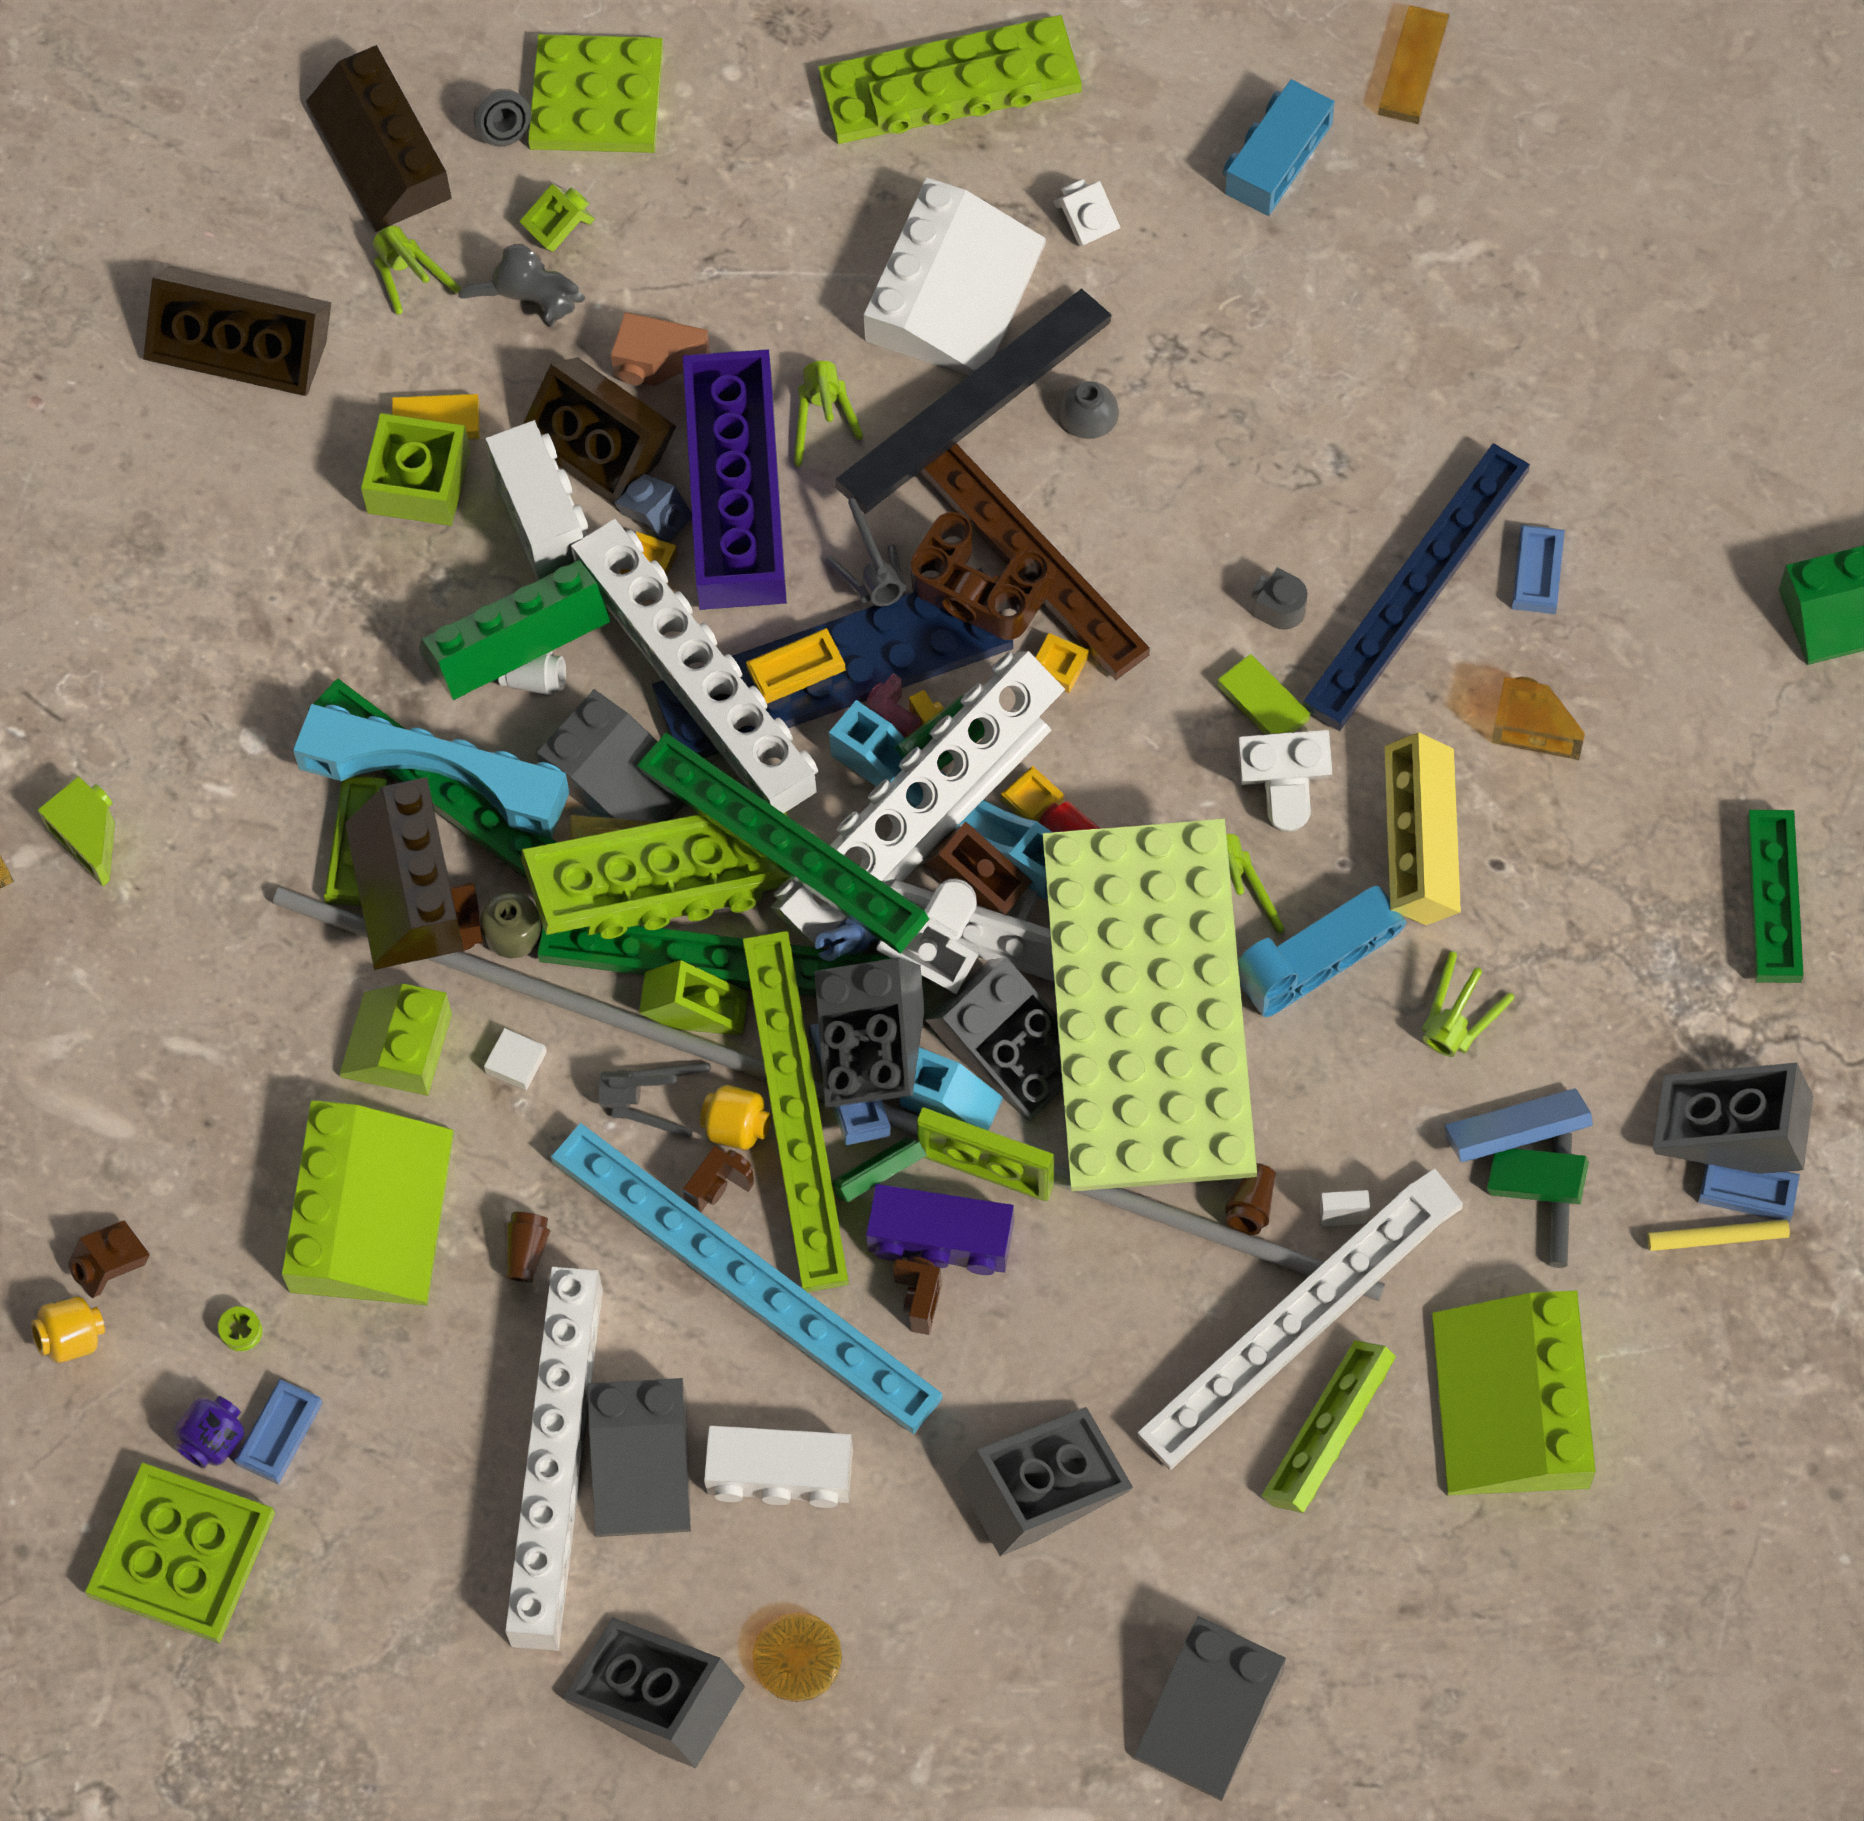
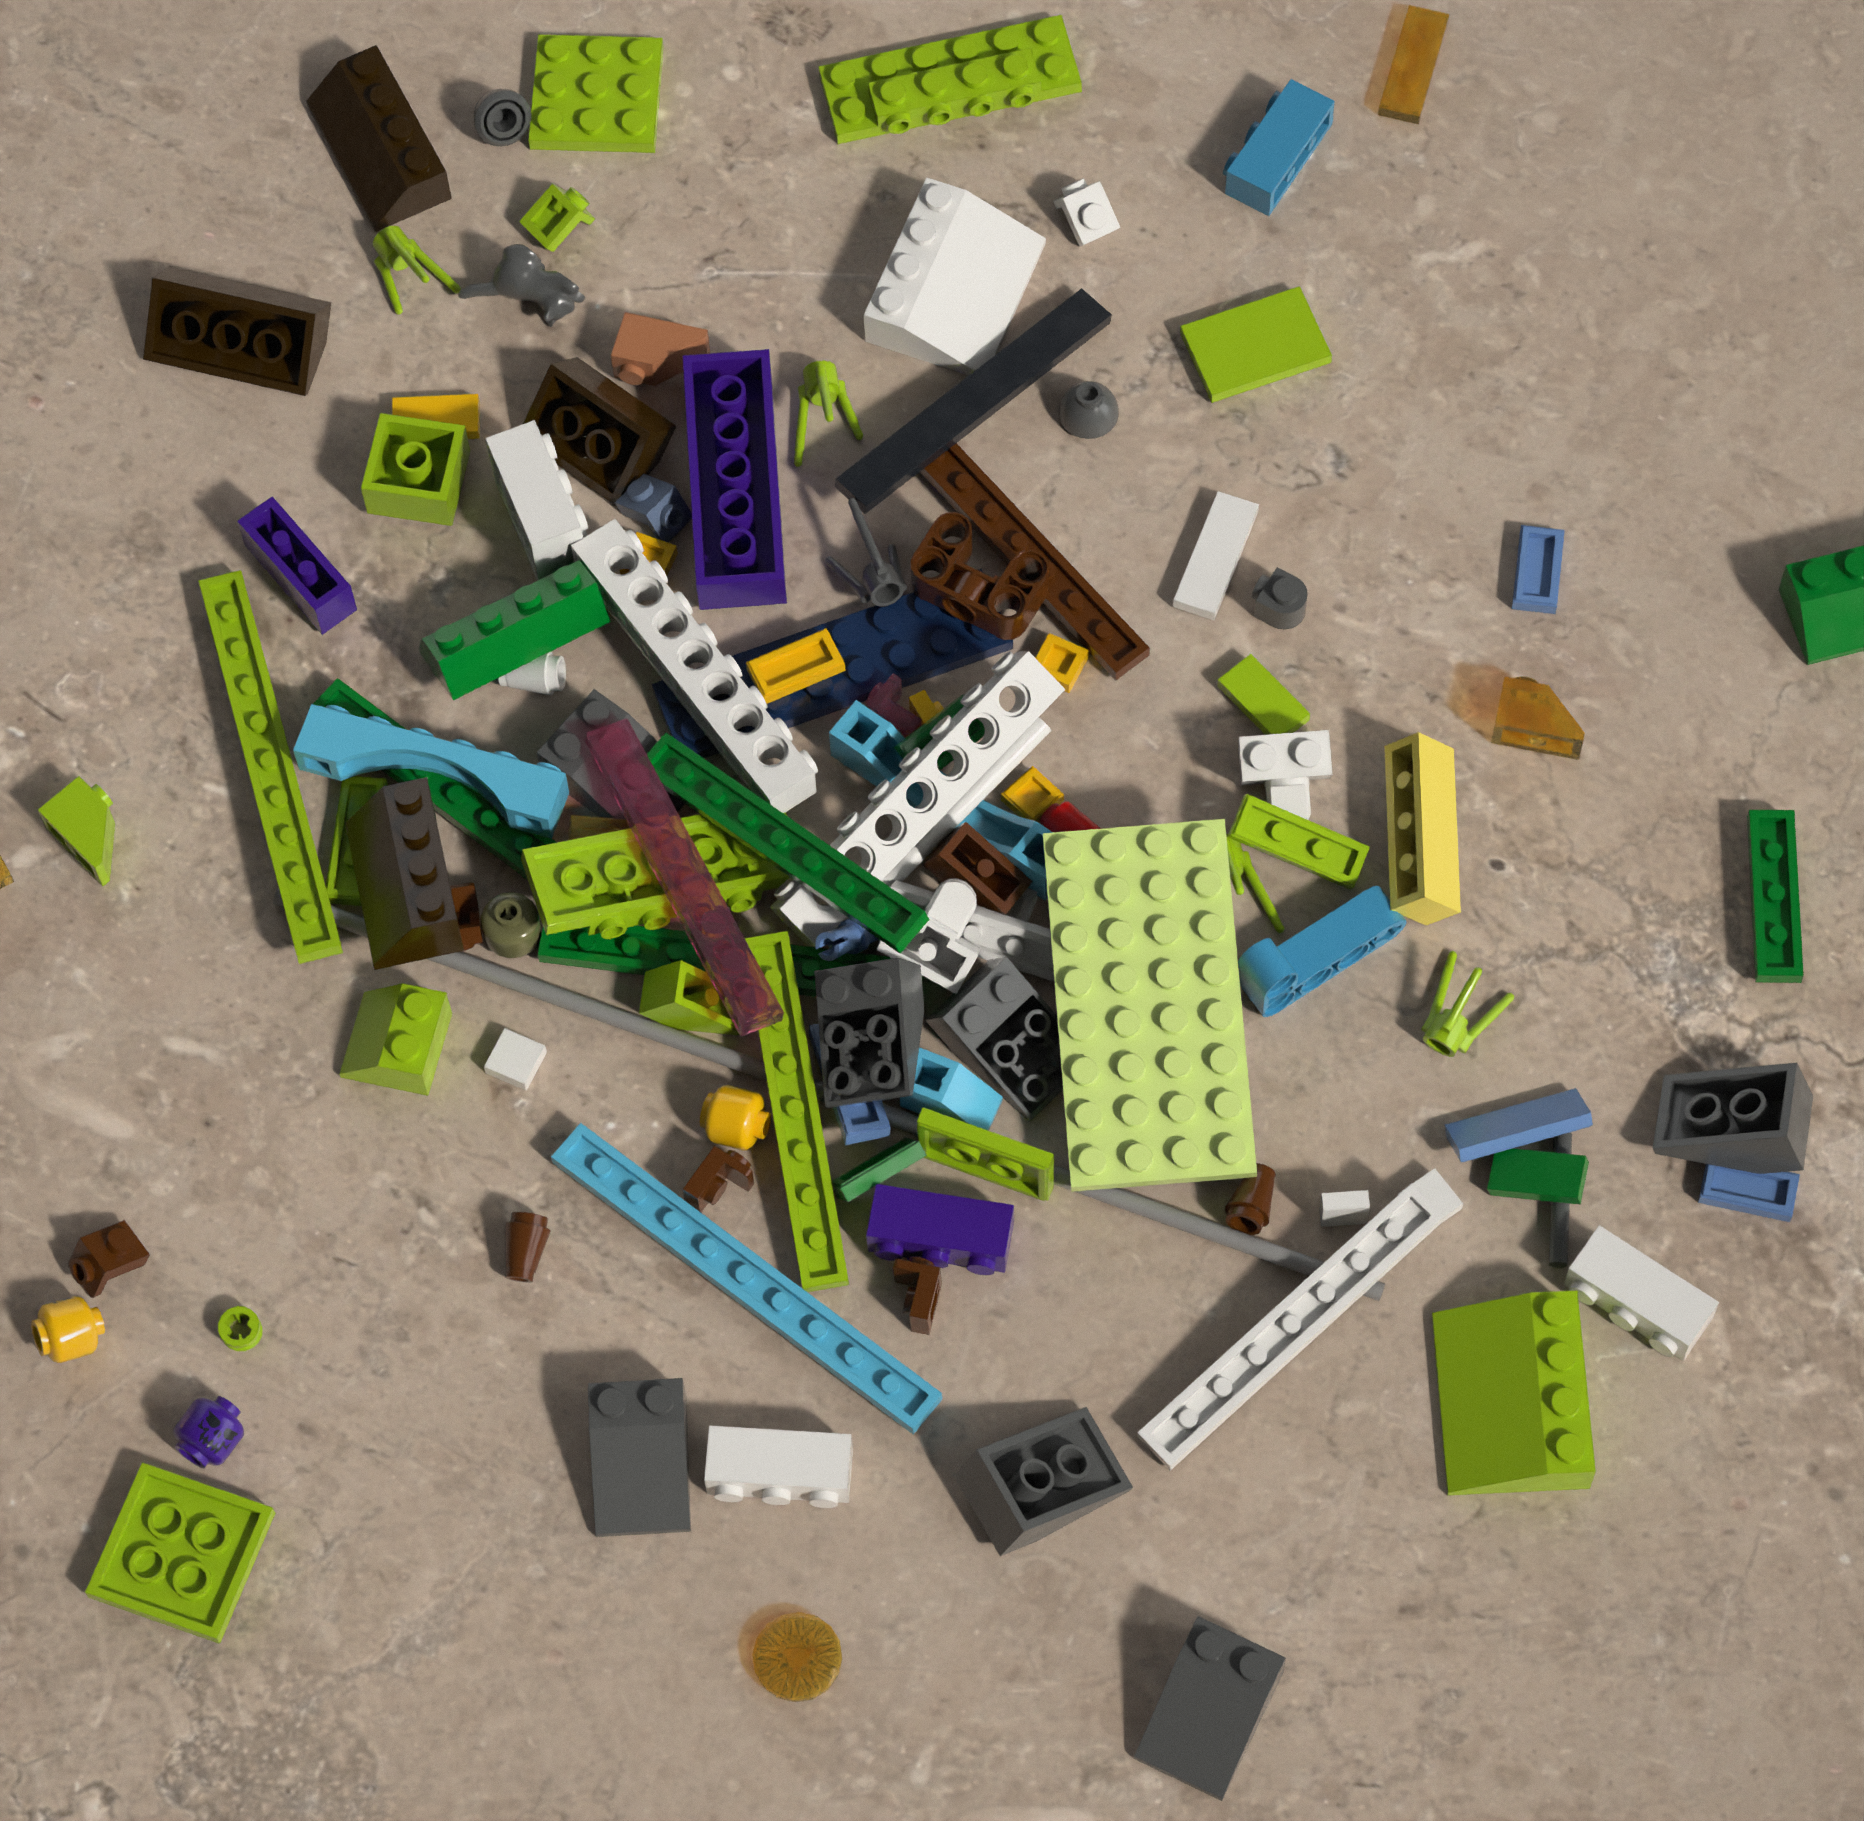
(270, 768): none -> lime plate
(278, 1431): medium blue tile -> none
(297, 565): none -> dark purple brick
(367, 1205): lime slope -> none
(554, 1459): white brick -> none
(623, 1088): dark grey plant -> none
(655, 1691): dark grey slope -> none
(684, 877): none -> clear pink plate
(1215, 555): none -> white tile
(1255, 344): none -> lime tile
(1298, 841): none -> lime tile
(1328, 1426): lime plate -> none
(1415, 587): dark blue plate -> none
(1640, 1294): none -> white brick
(1718, 1235): light yellow bar -> none

